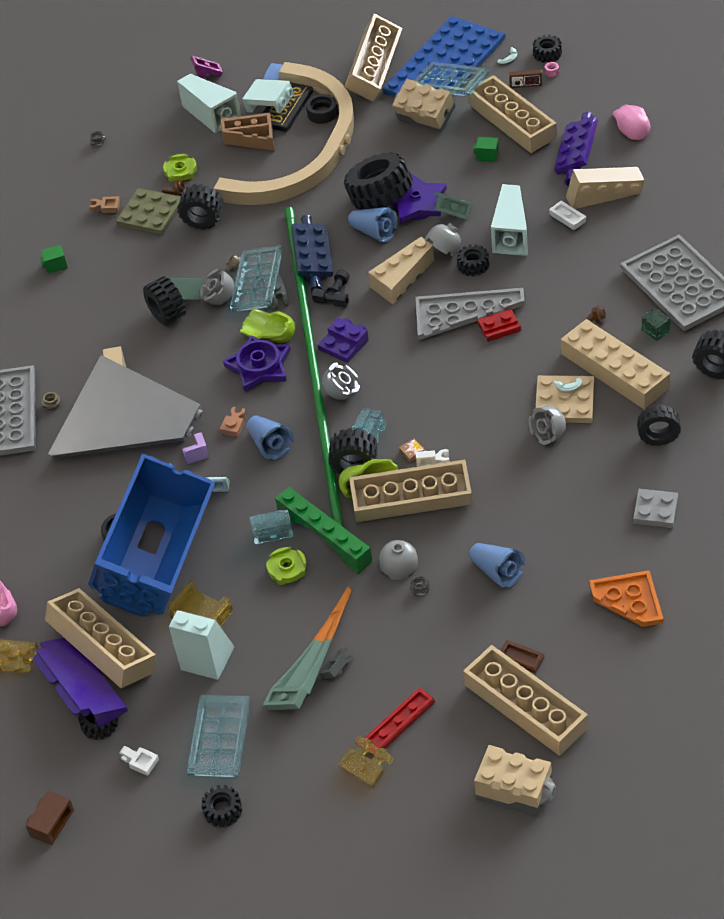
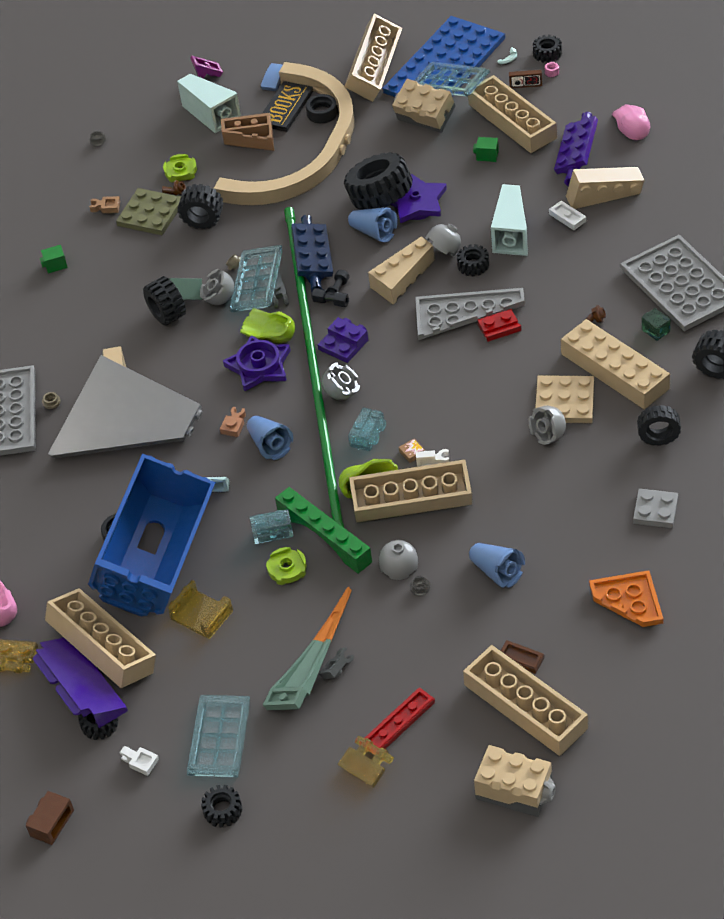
(196, 452): lavender panel -> none
(200, 644): light aqua slope -> none
(268, 93): light aqua panel -> none
(351, 448): black tyre -> none
(452, 205): sand green panel -> none
(568, 387): light aqua piece -> none

